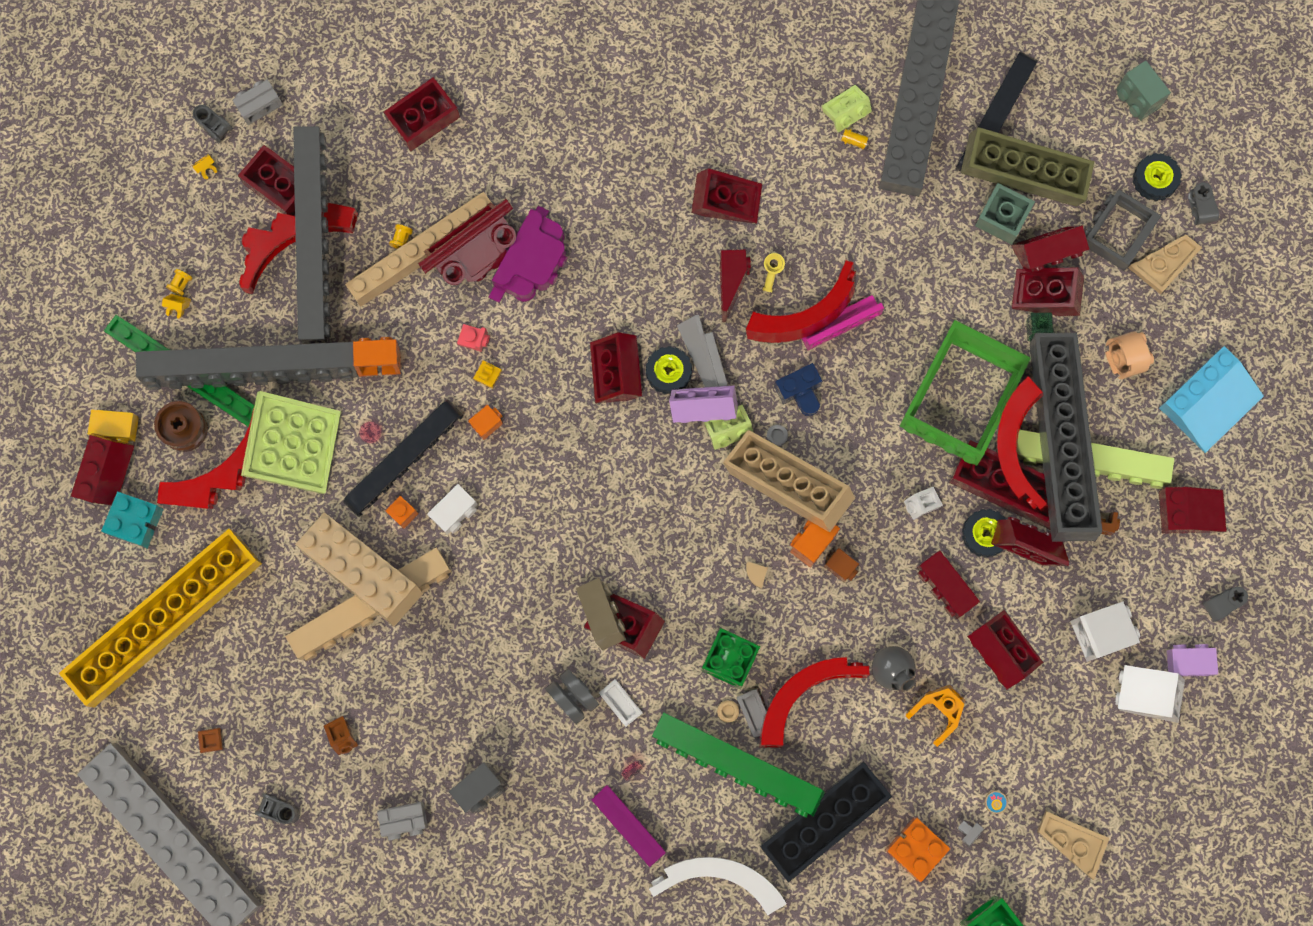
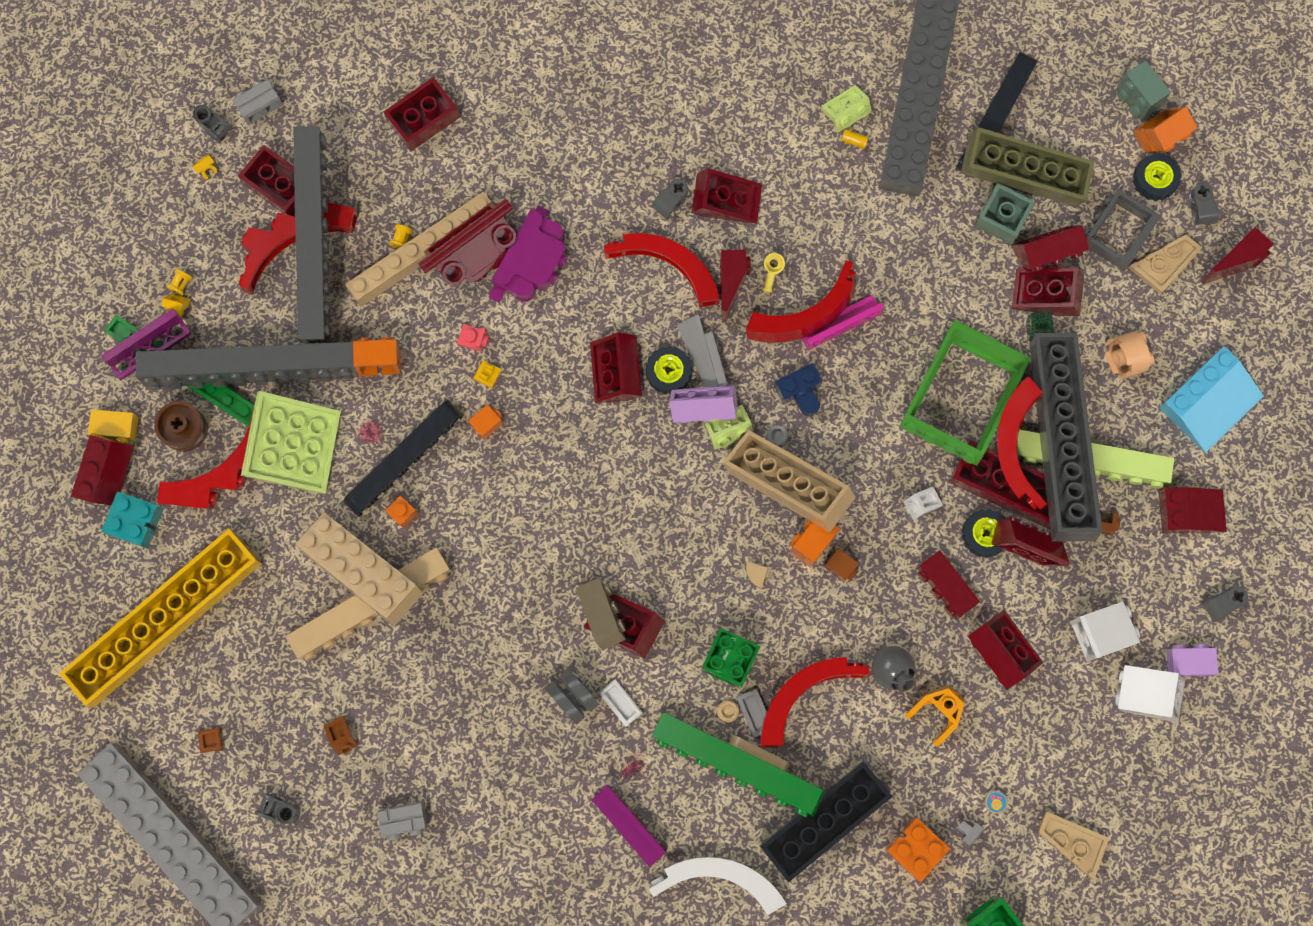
(142, 338): none -> magenta fence
(453, 509): white brick -> none
(478, 788): dark grey brick -> none
(669, 200): none -> dark grey piece
(672, 253): none -> red arch
(759, 753): none -> tan beam
(1165, 130): none -> orange piece
(1247, 253): none -> dark red slope

